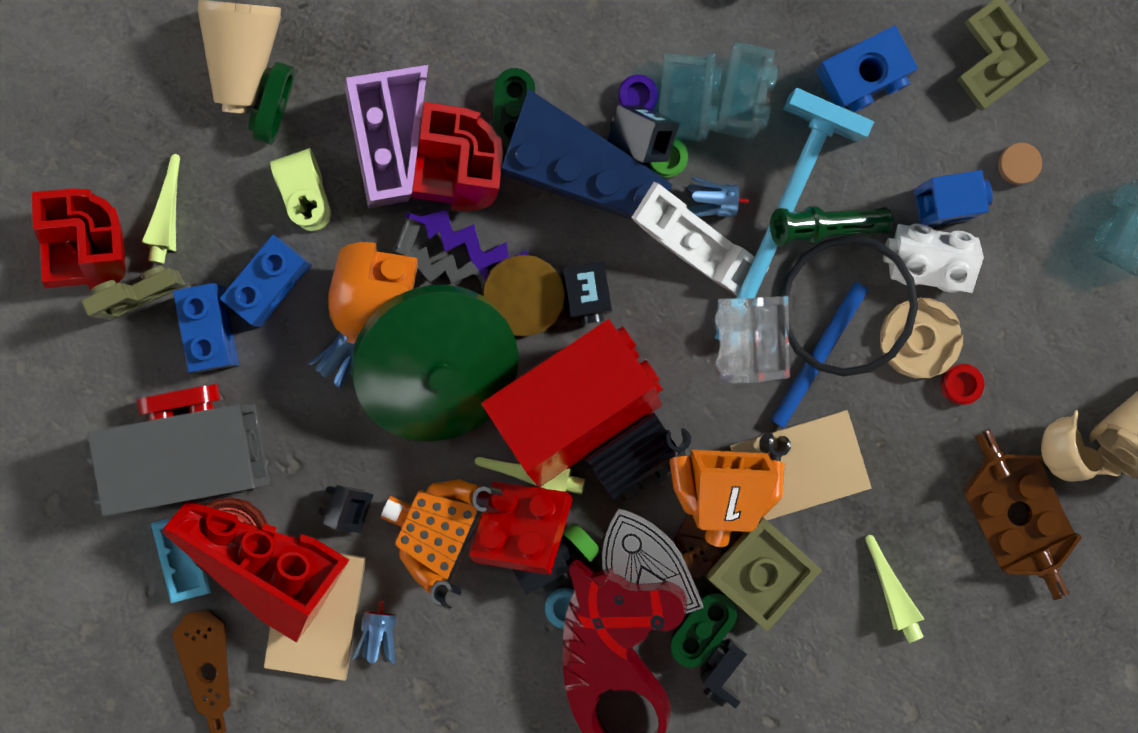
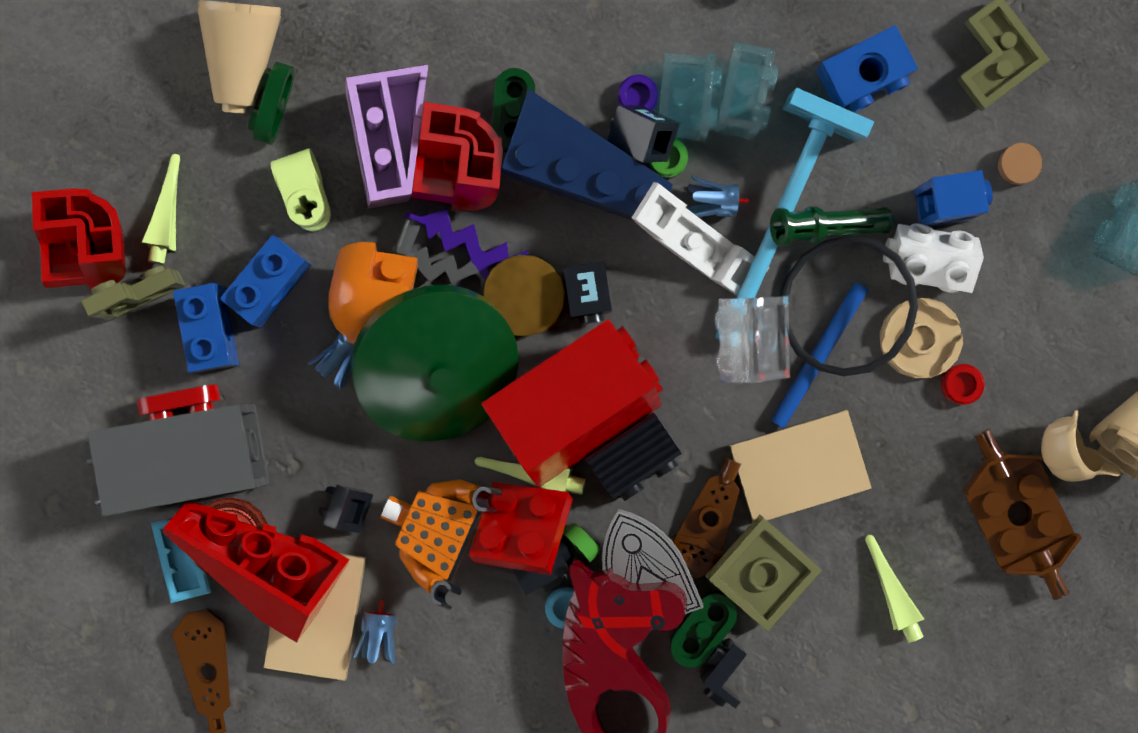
(726, 487): orange torso -> none

